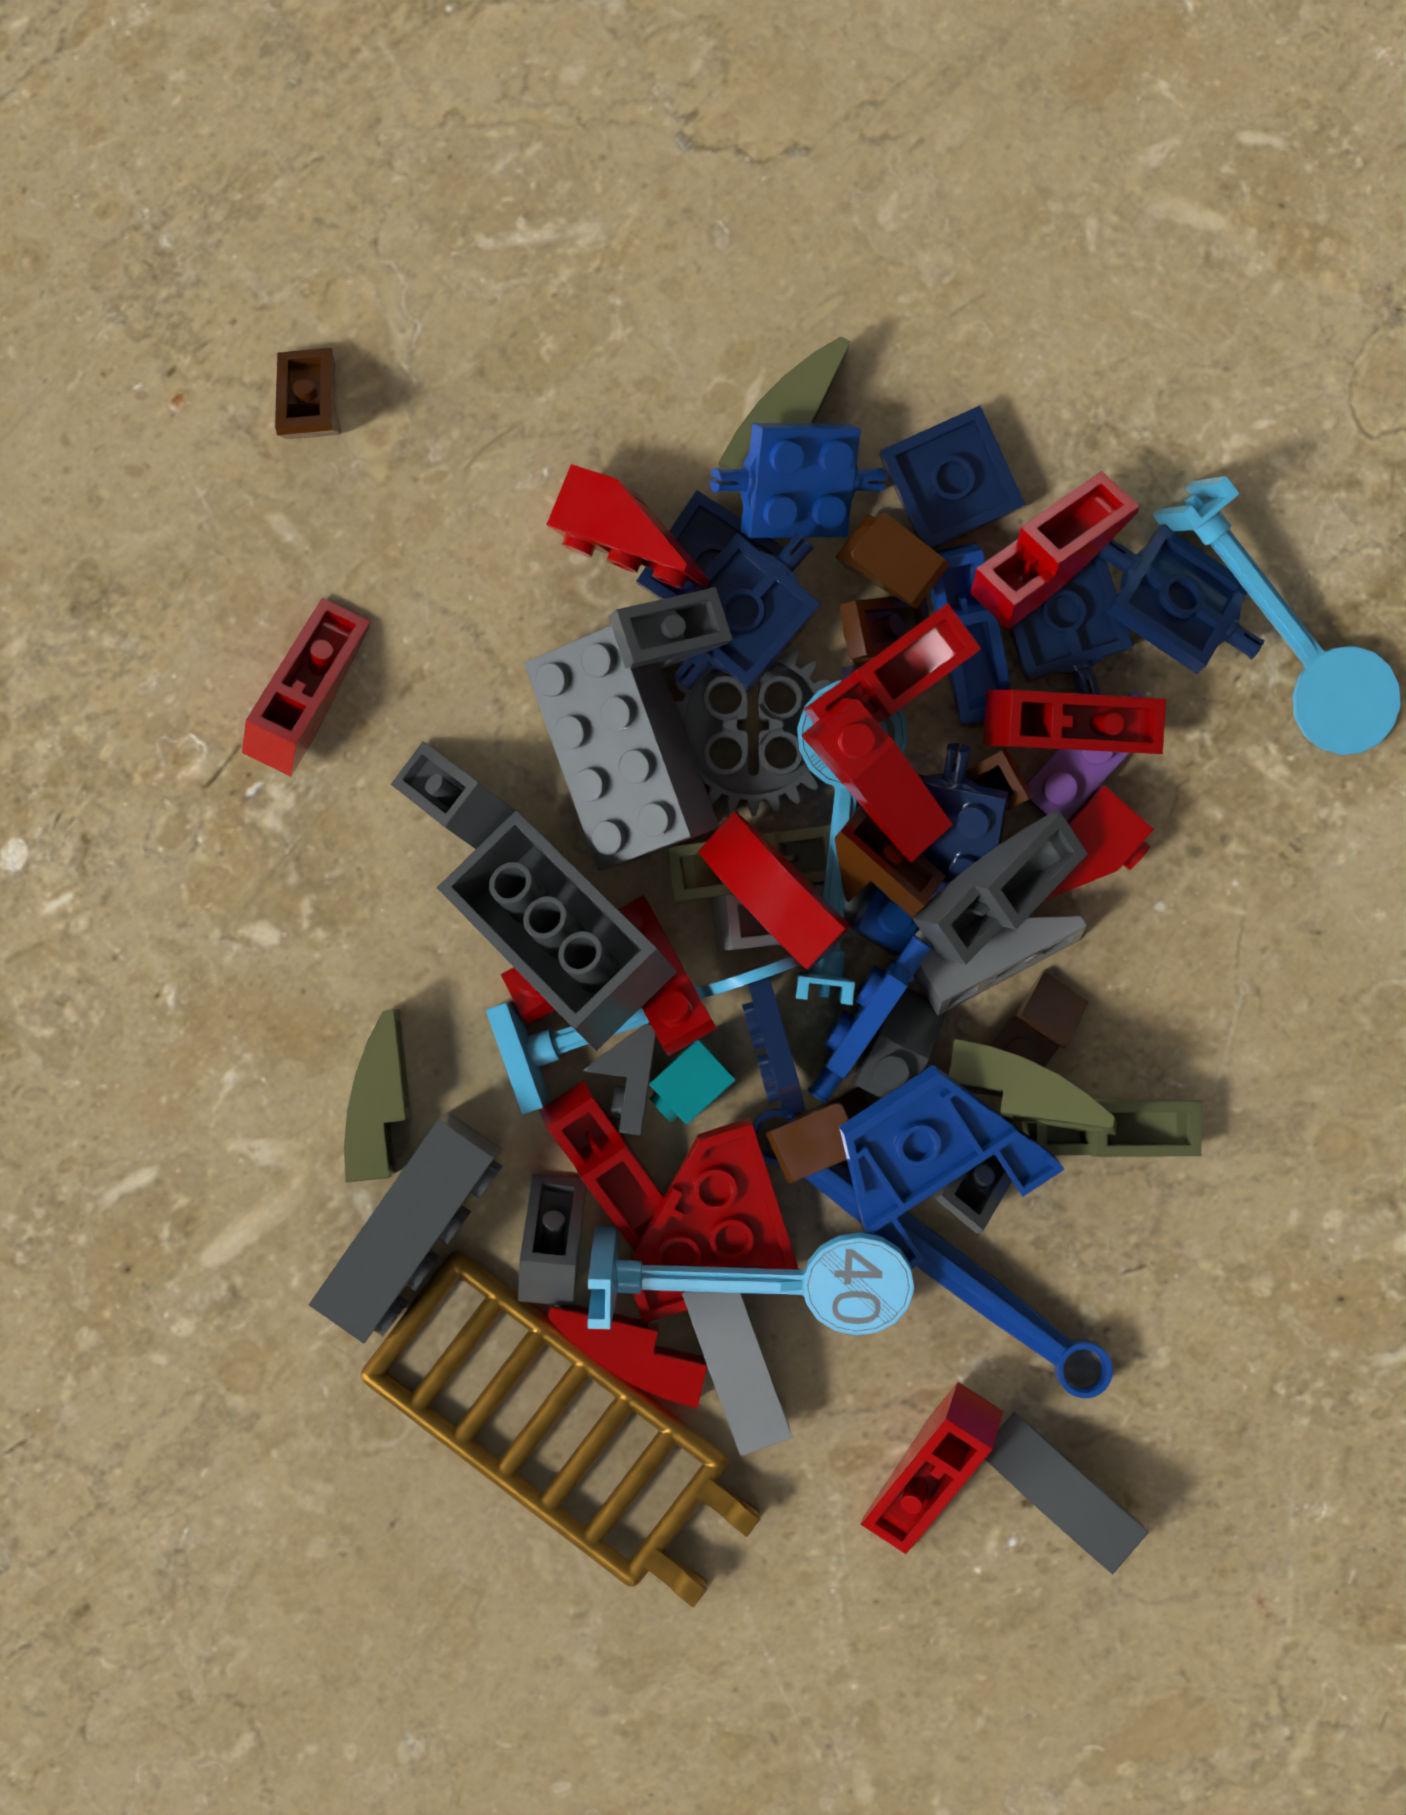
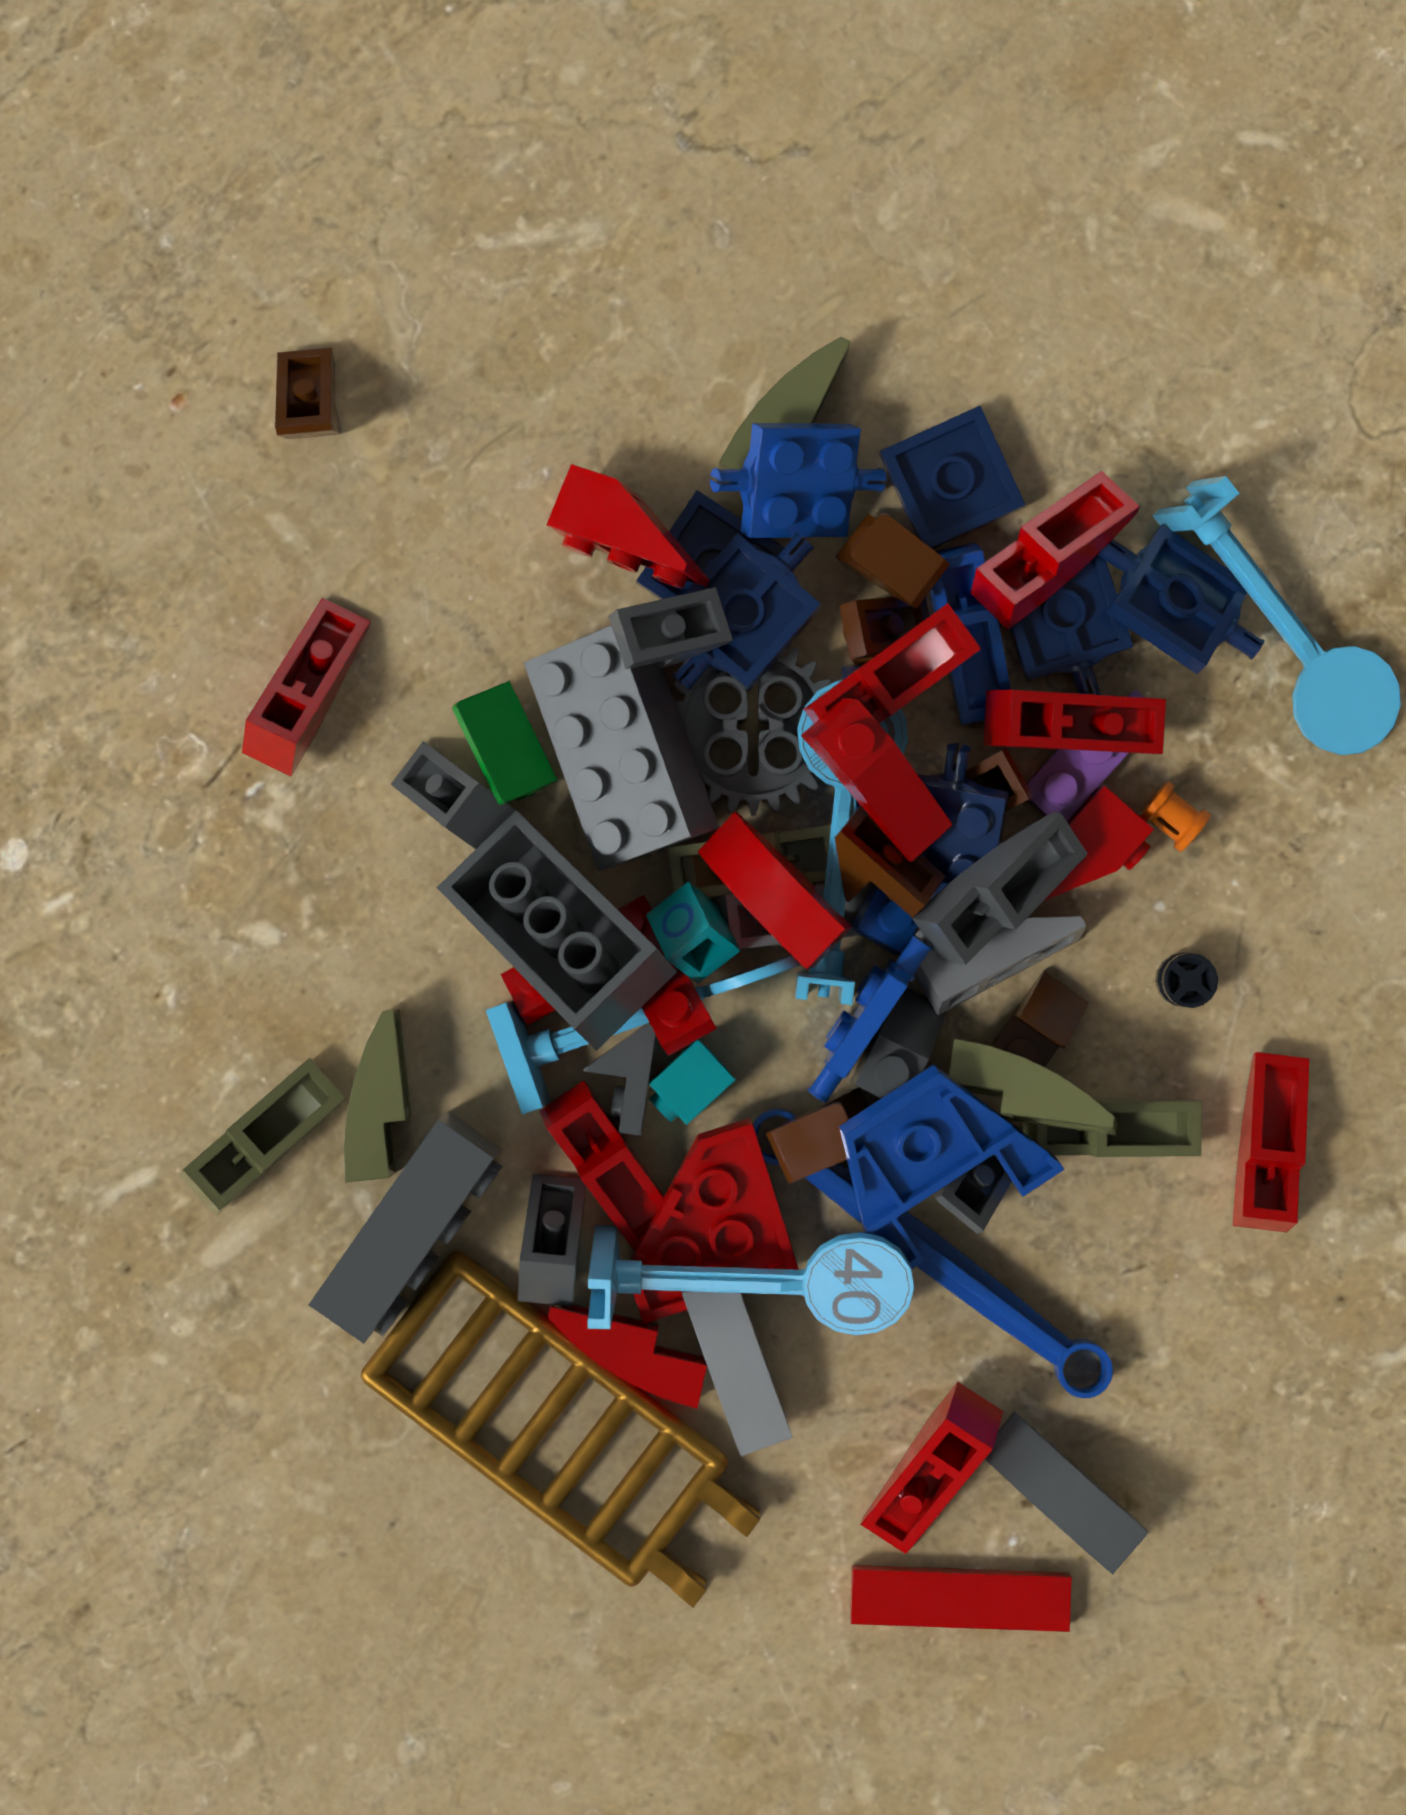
(262, 1136): none -> olive slope
(504, 743): none -> green panel
(693, 932): none -> teal brick
(769, 1034): dark blue plate -> none
(960, 1598): none -> red tile
(1174, 816): none -> orange bush
(1195, 985): none -> black wheel
(1272, 1143): none -> red slope

